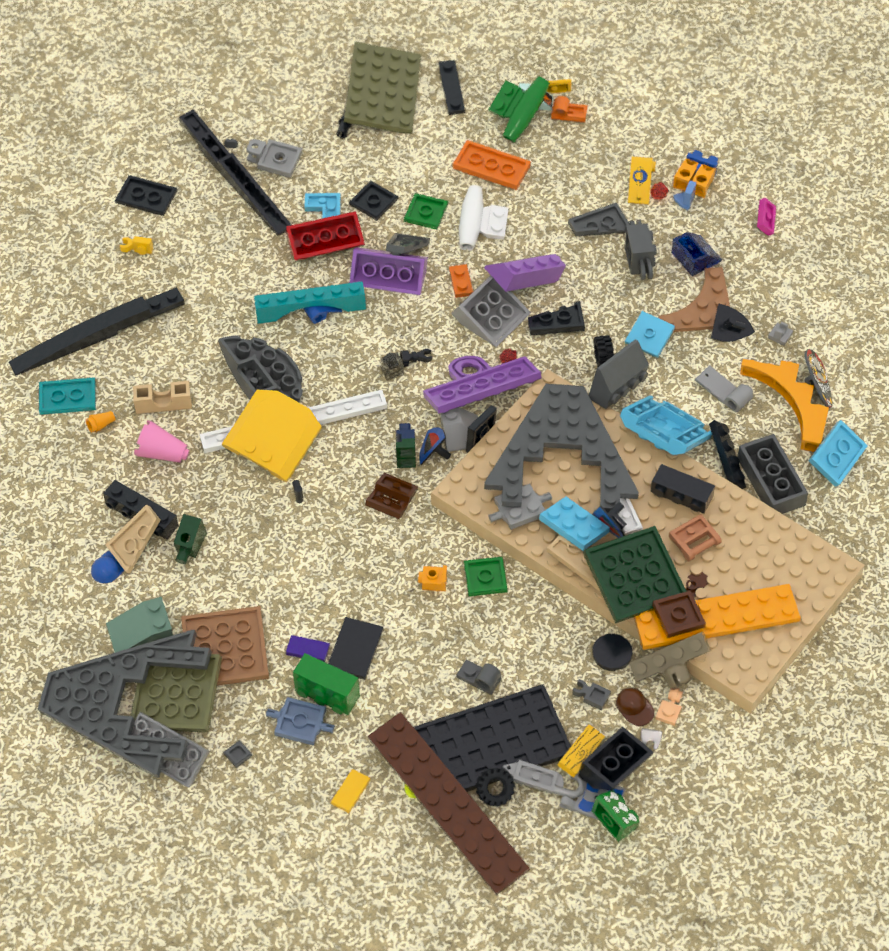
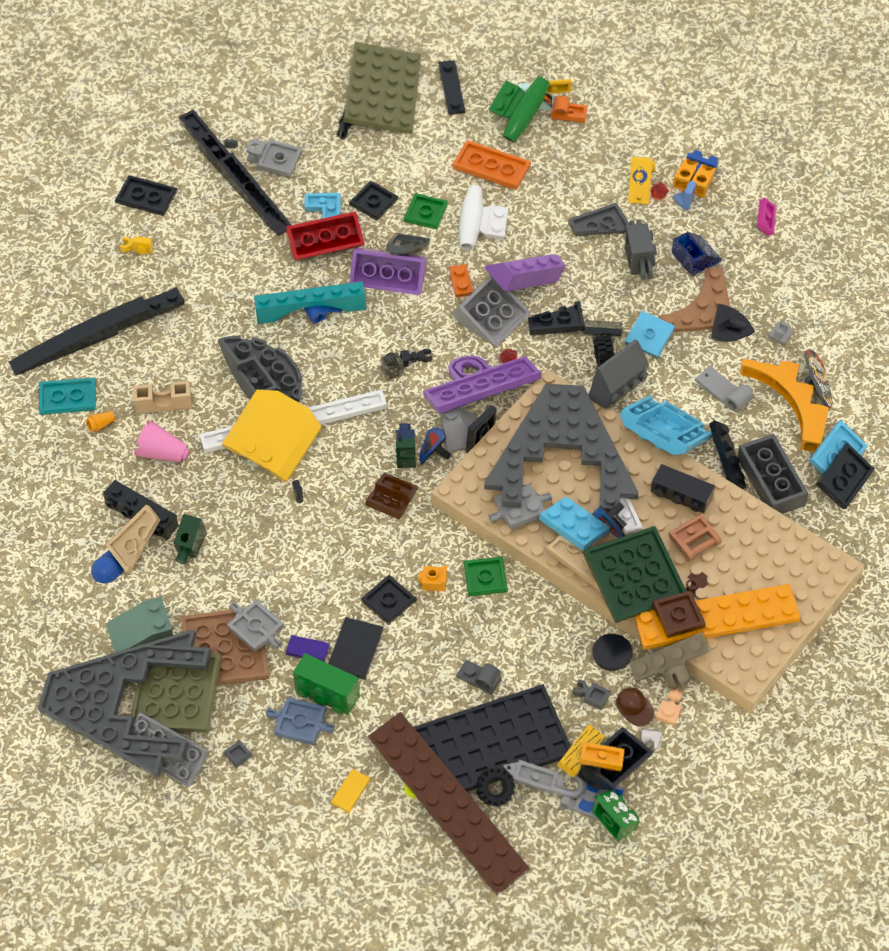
(255, 625): none -> light grey plate
(388, 599): none -> black tile
(602, 756): none -> light orange plate
(603, 328): none -> black tile
(845, 476): none -> black tile

